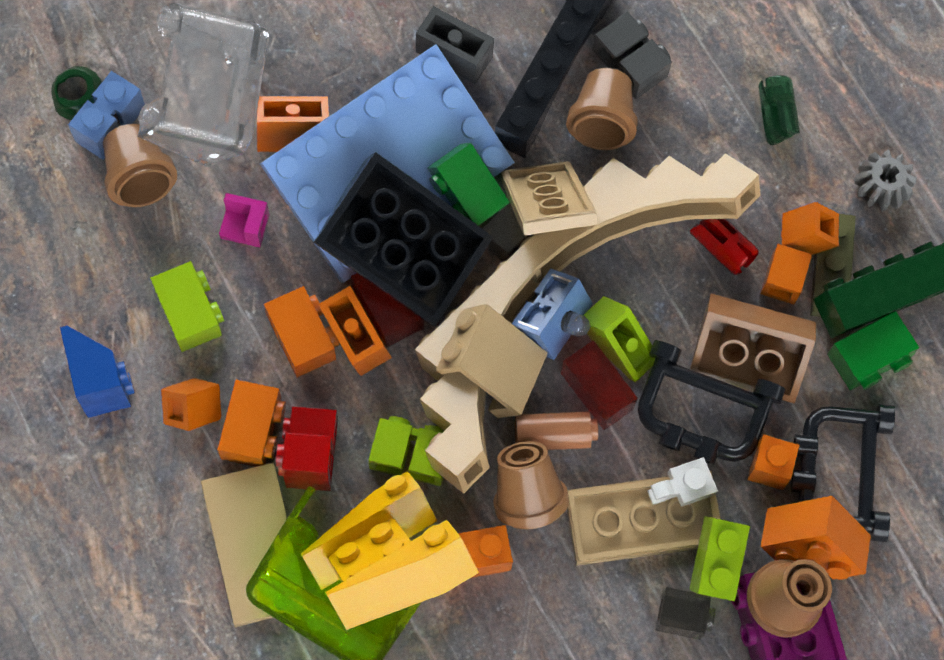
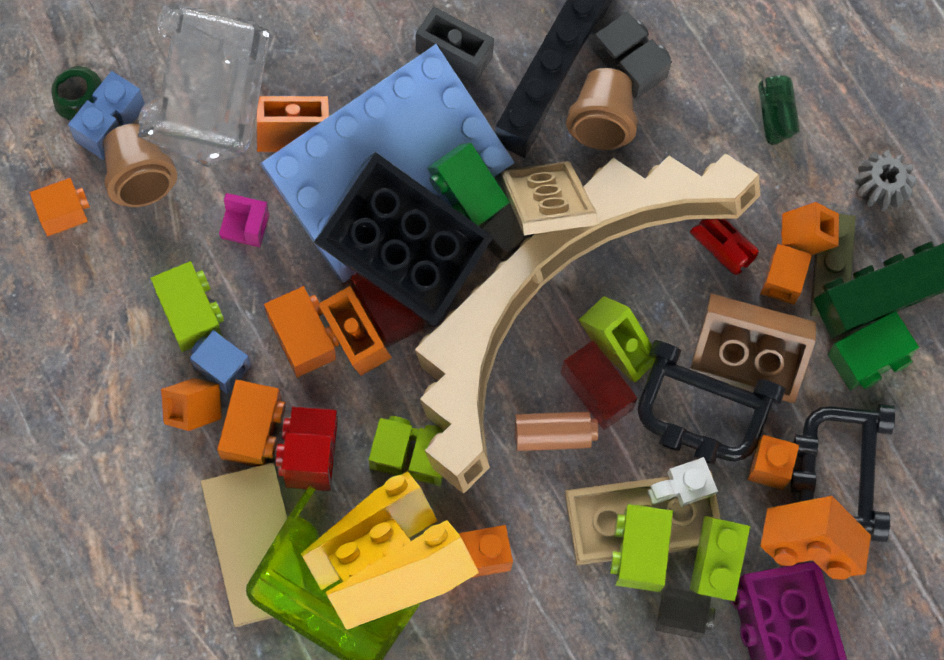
(60, 206): none -> orange brick
(96, 375): blue slope -> none
(219, 361): none -> medium blue brick
(494, 357): tan panel -> none
(528, 487): medium nougat piece -> none
(555, 312): medium blue piece -> none
(643, 547): none -> lime brick
(777, 602): medium nougat piece -> none

